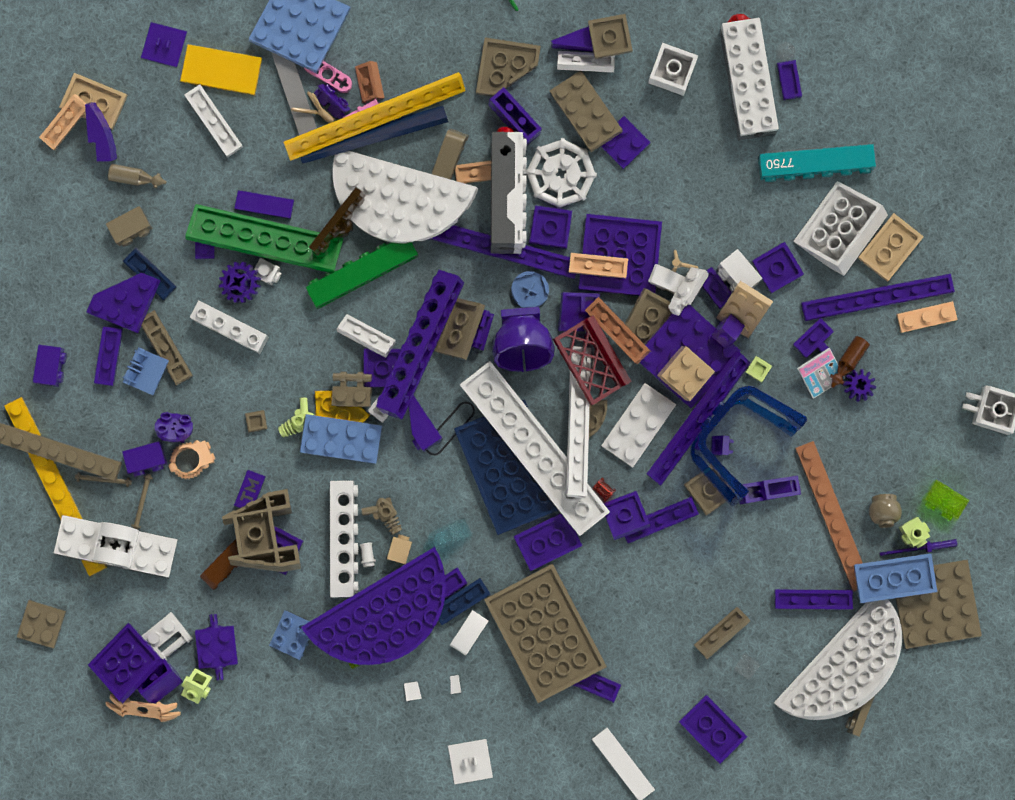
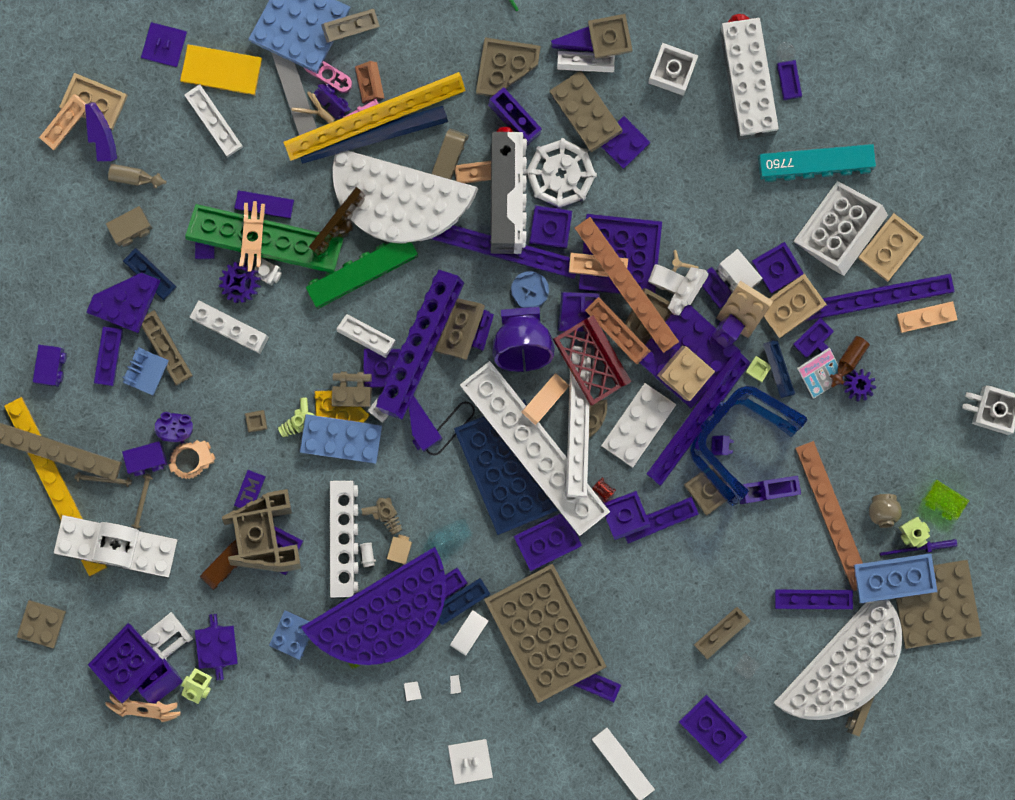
(256, 226): none -> light nougat piece
(350, 25): none -> dark tan plate
(545, 399): none -> light nougat tile
(626, 285): none -> nougat plate
(779, 369): none -> dark blue tile
(793, 306): none -> tan plate

